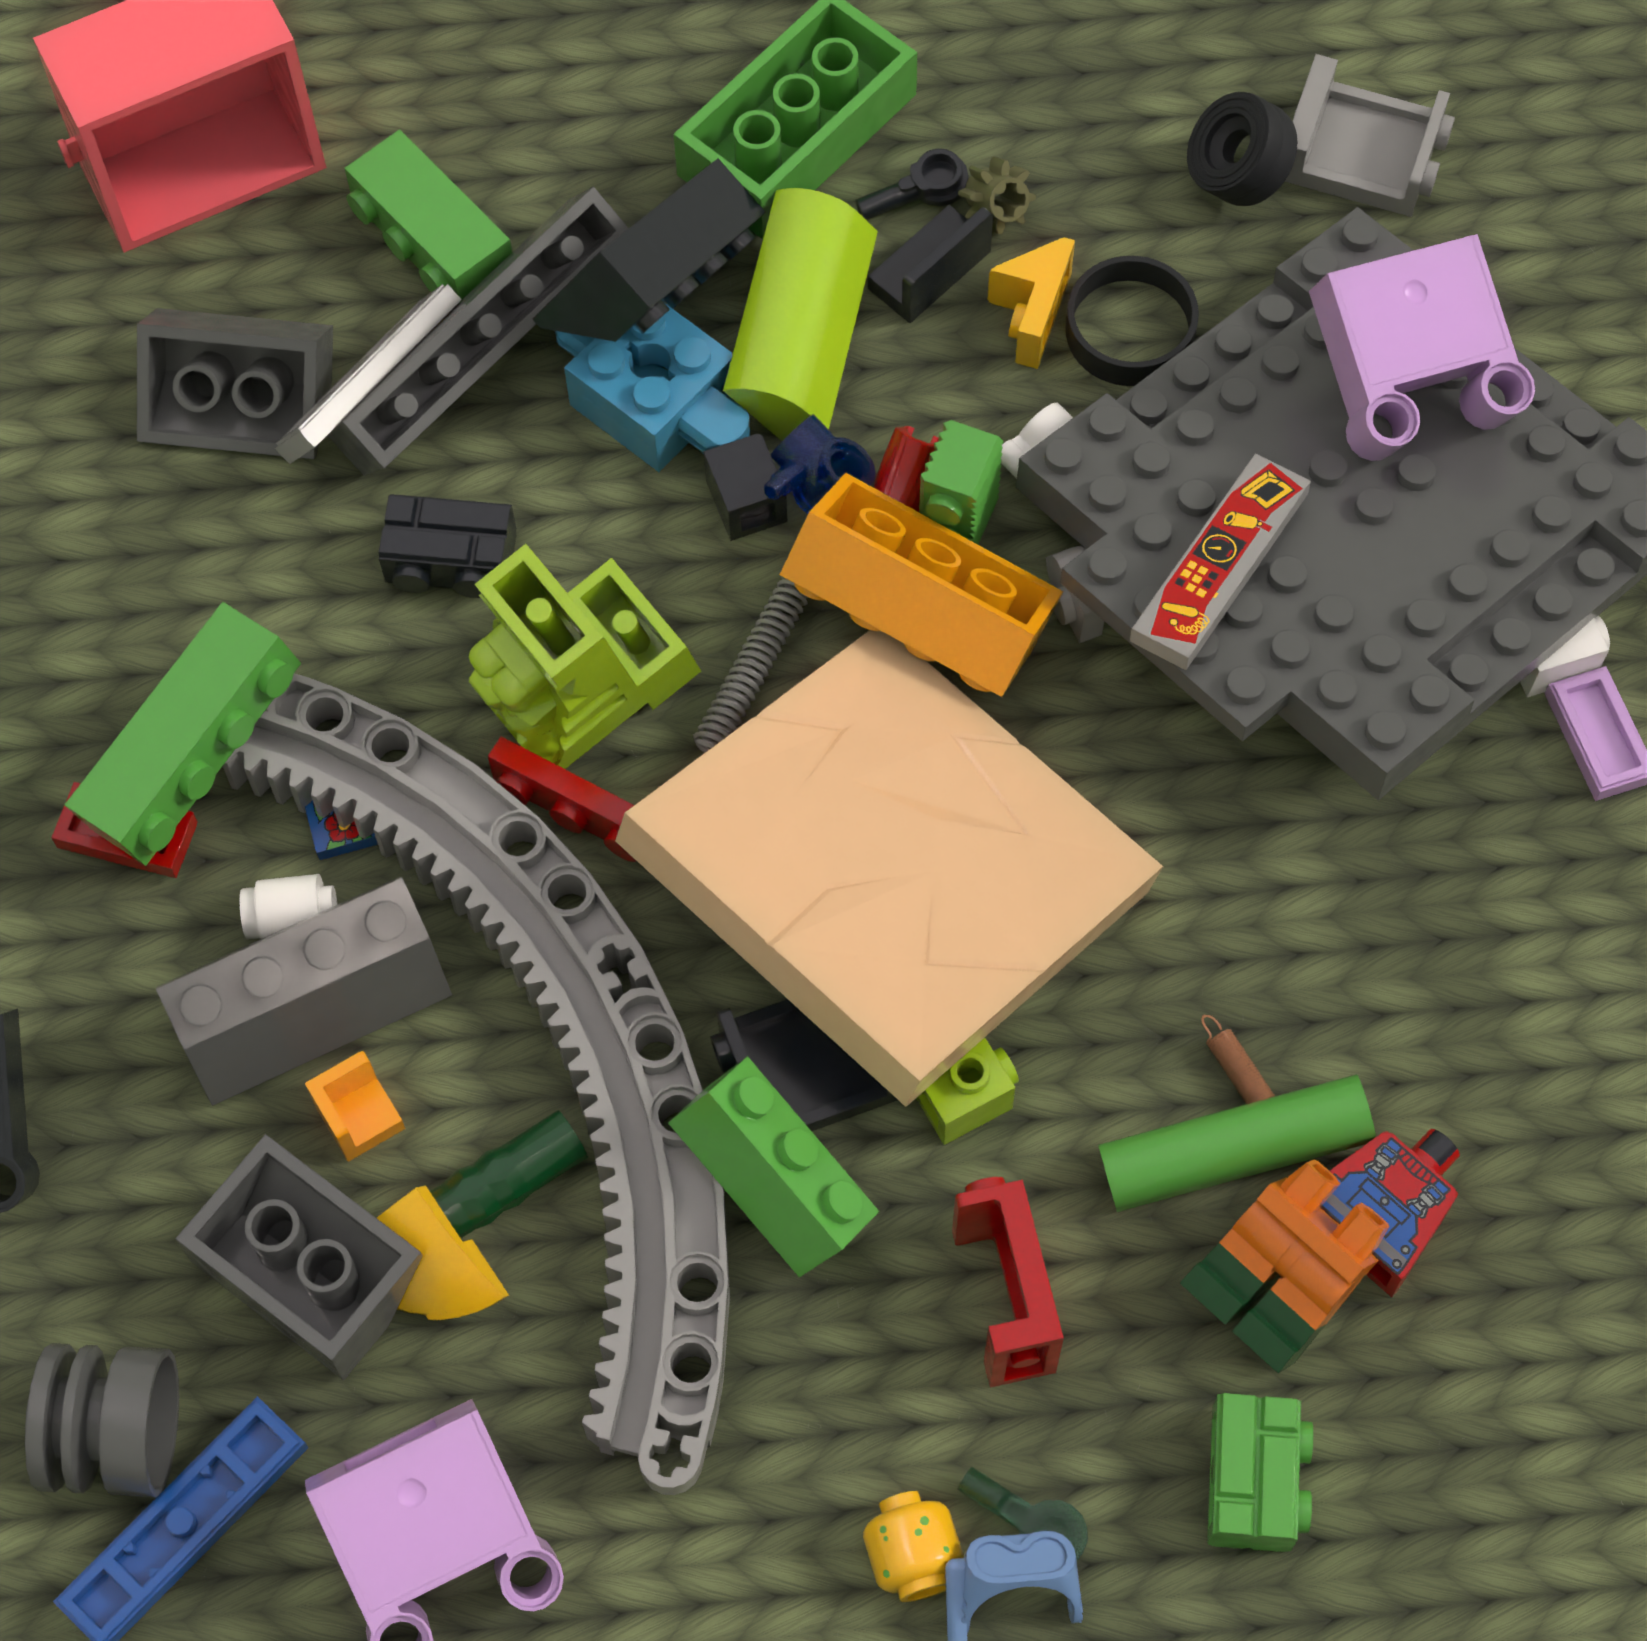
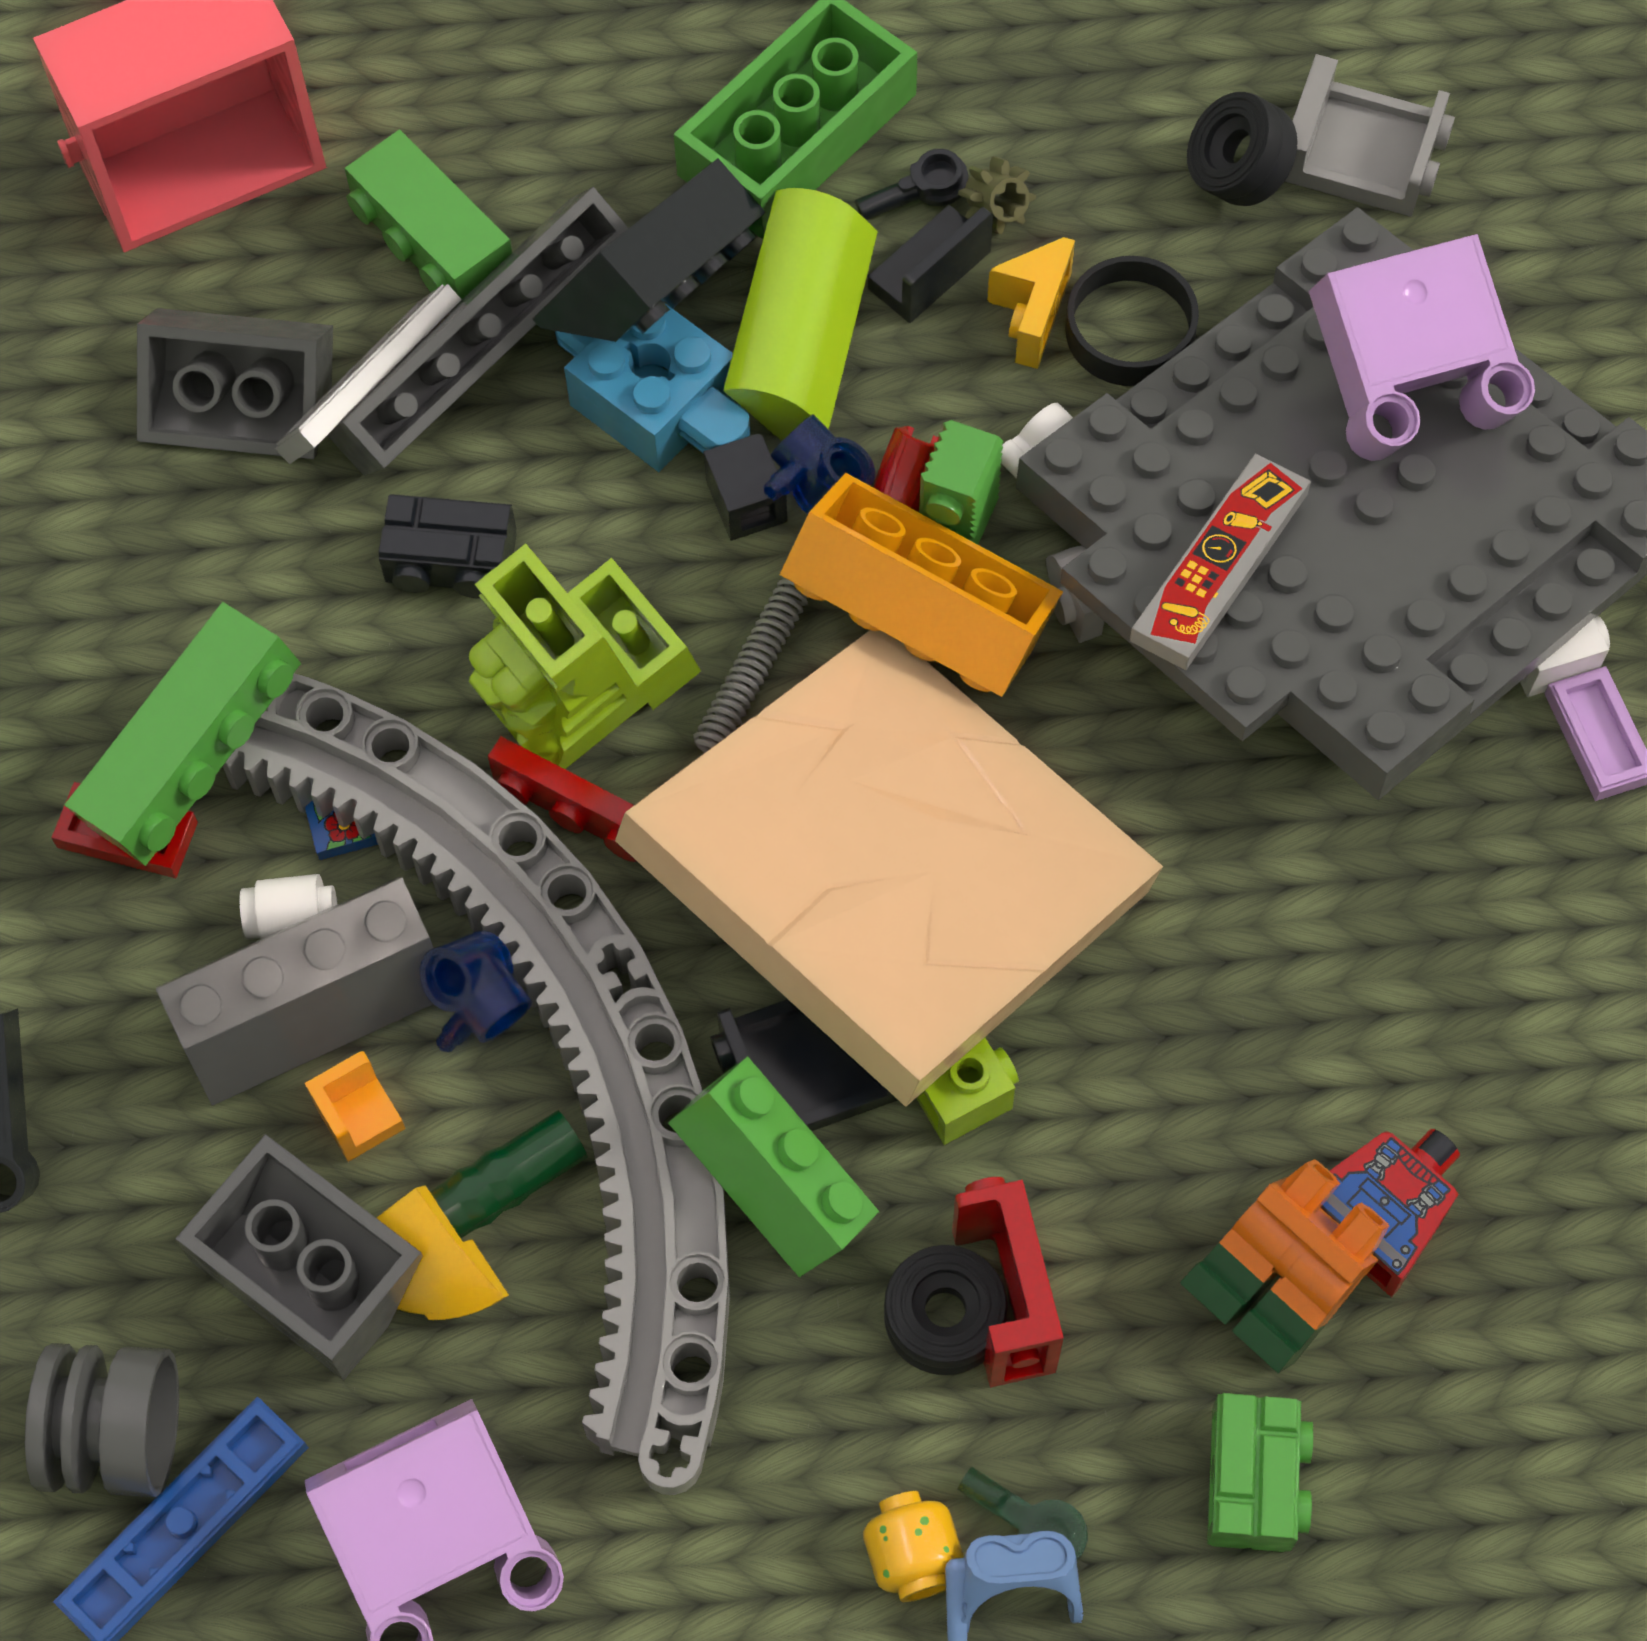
(477, 983): none -> clear blue piece
(935, 1272): none -> black tyre
(1237, 1065): nougat piece -> none
(1237, 1142): bright green brick -> none

